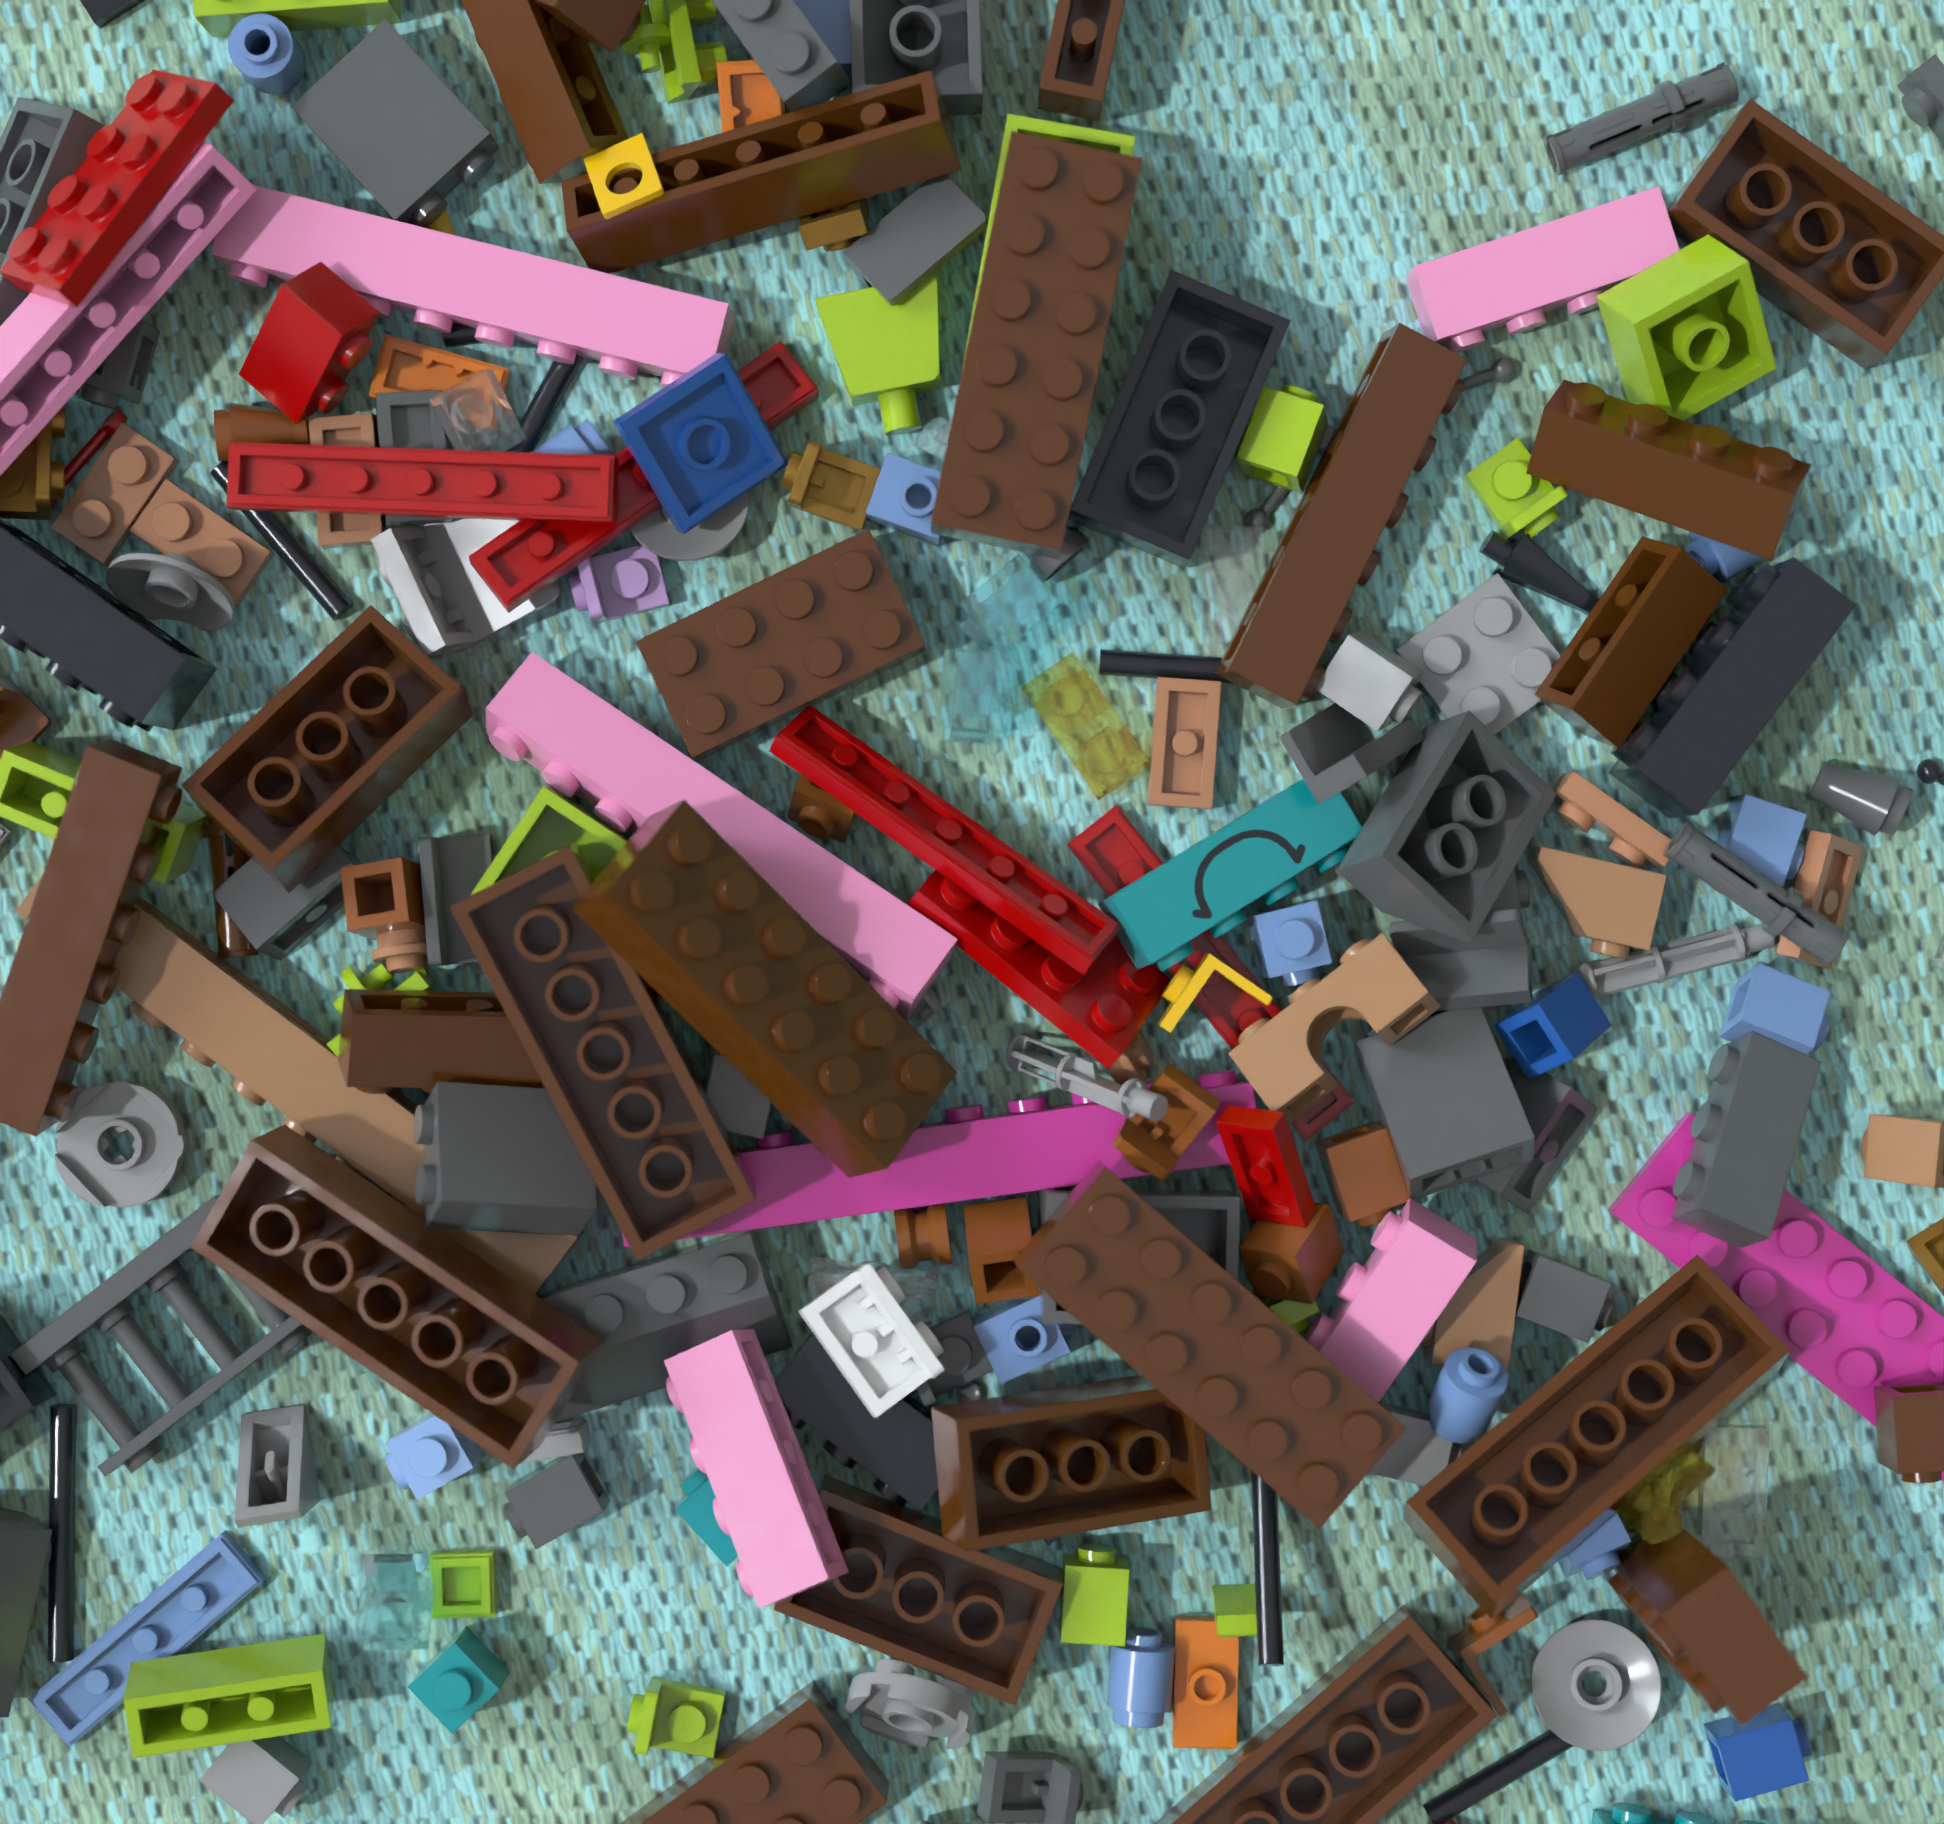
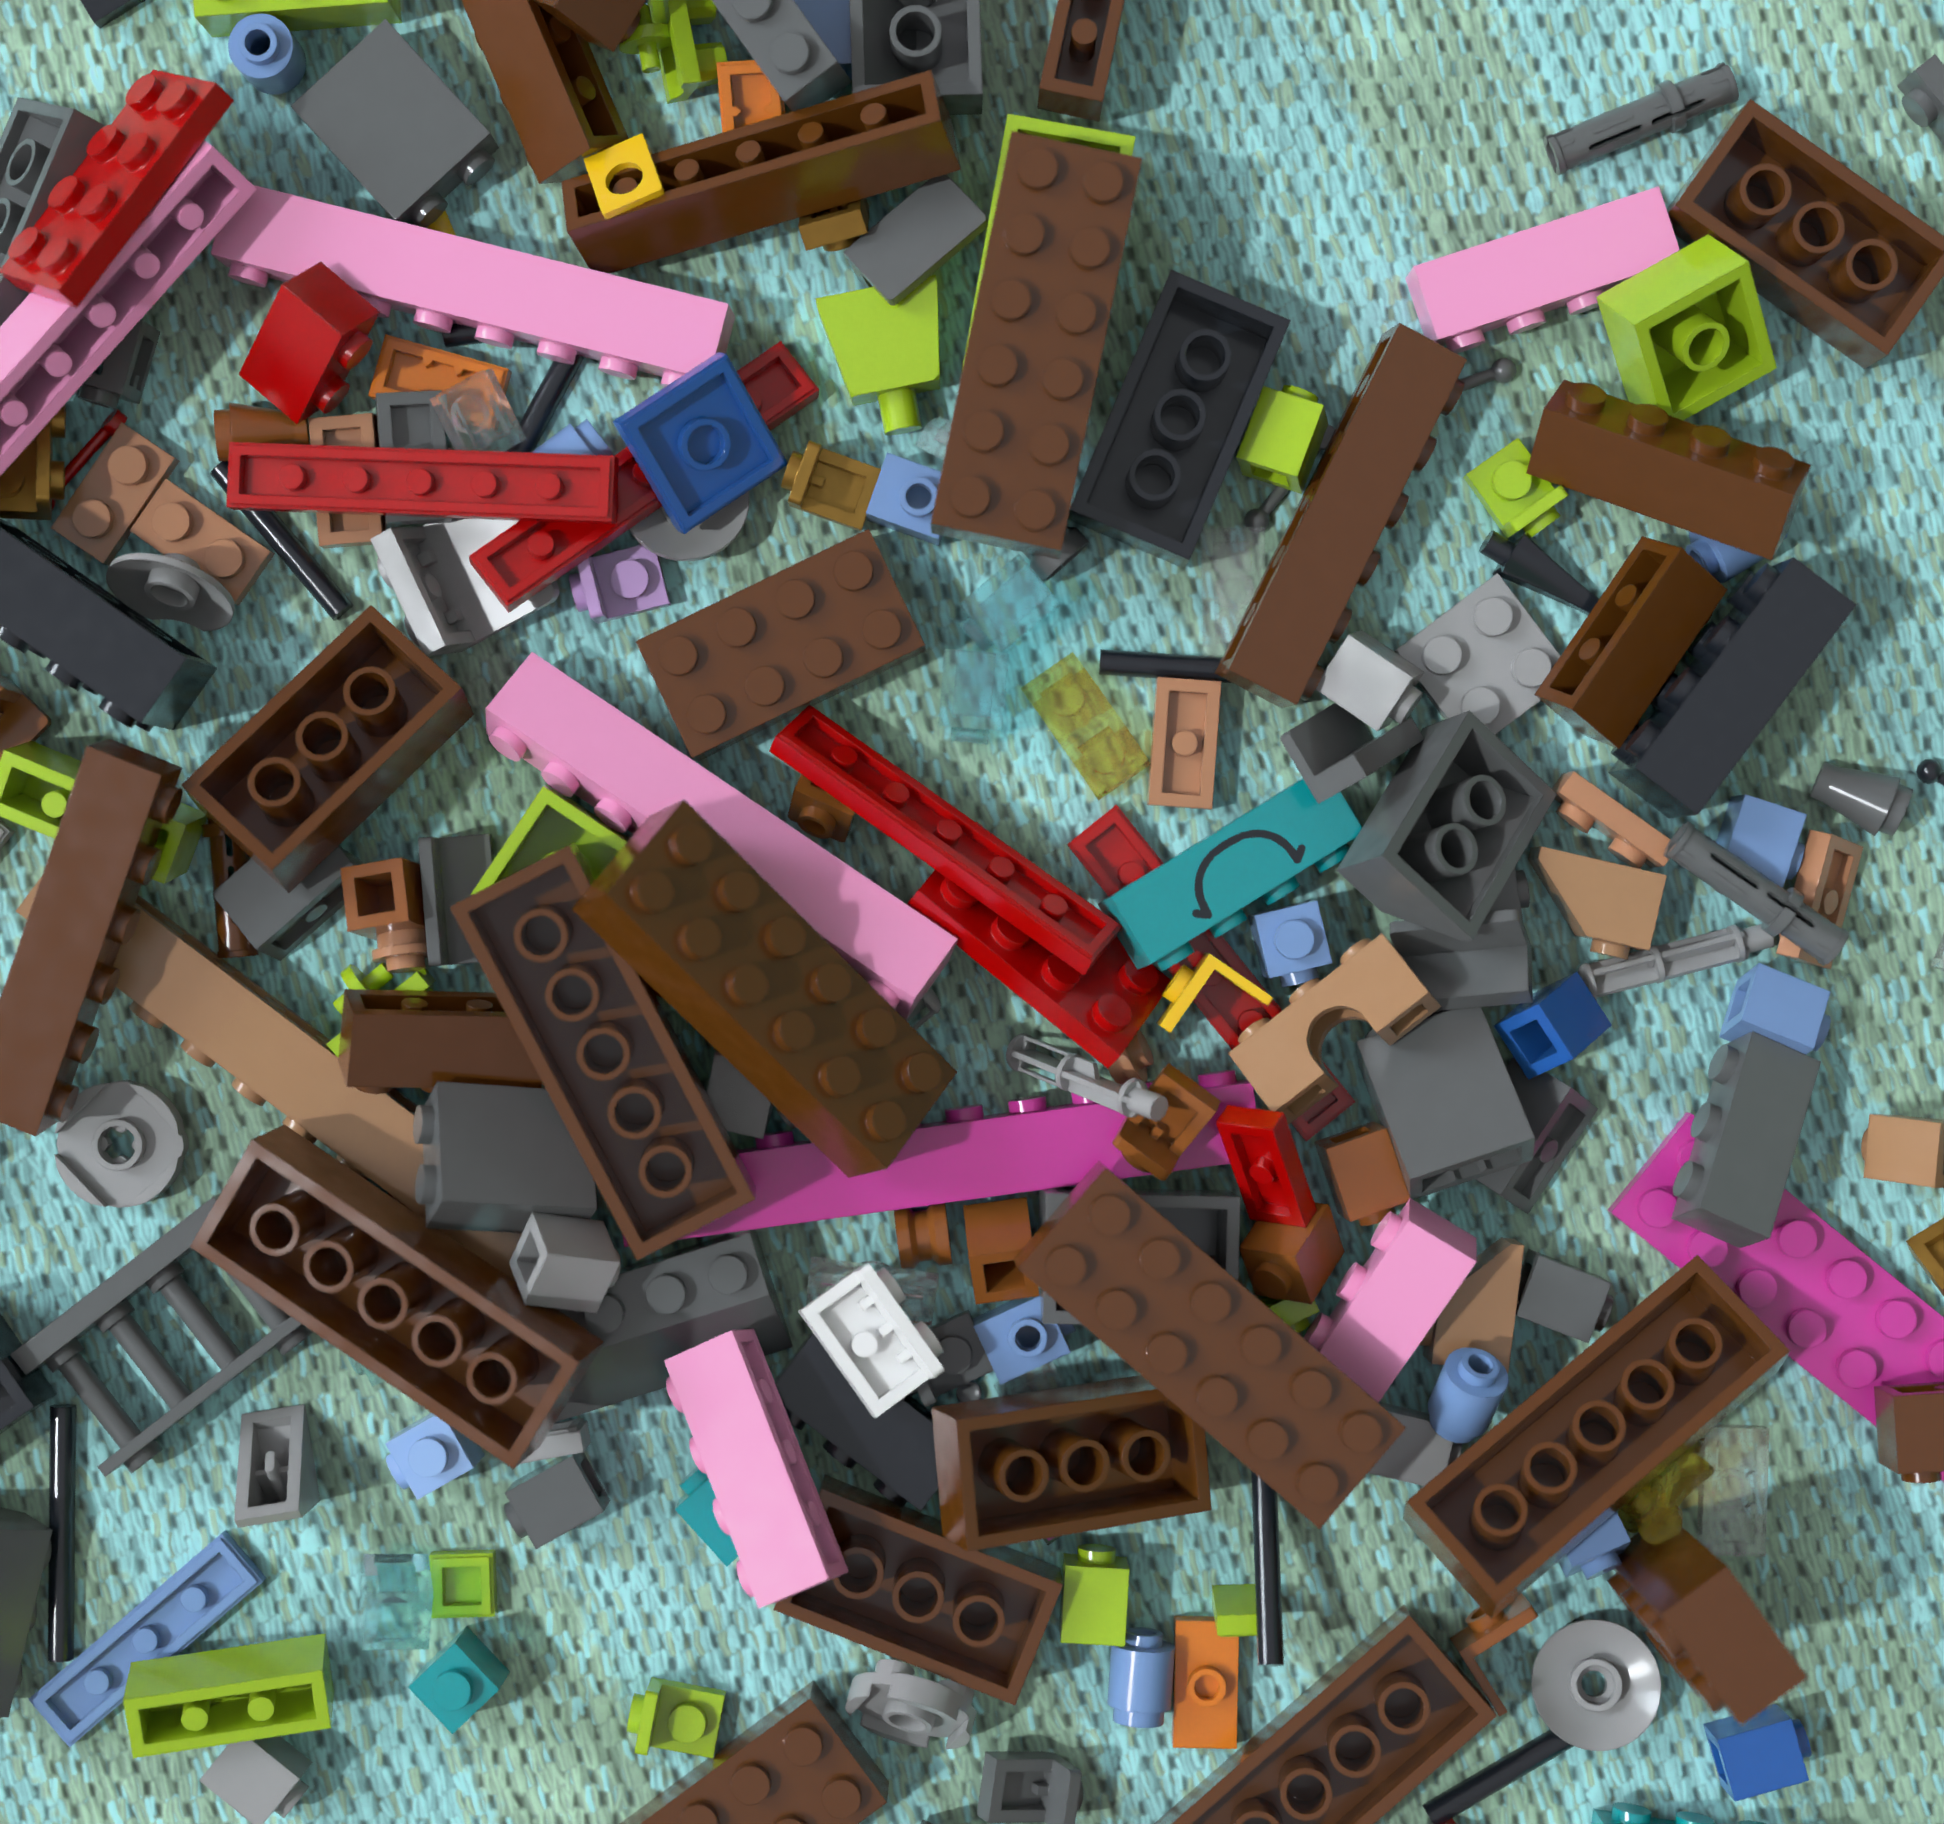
(565, 1262): none -> light grey brick

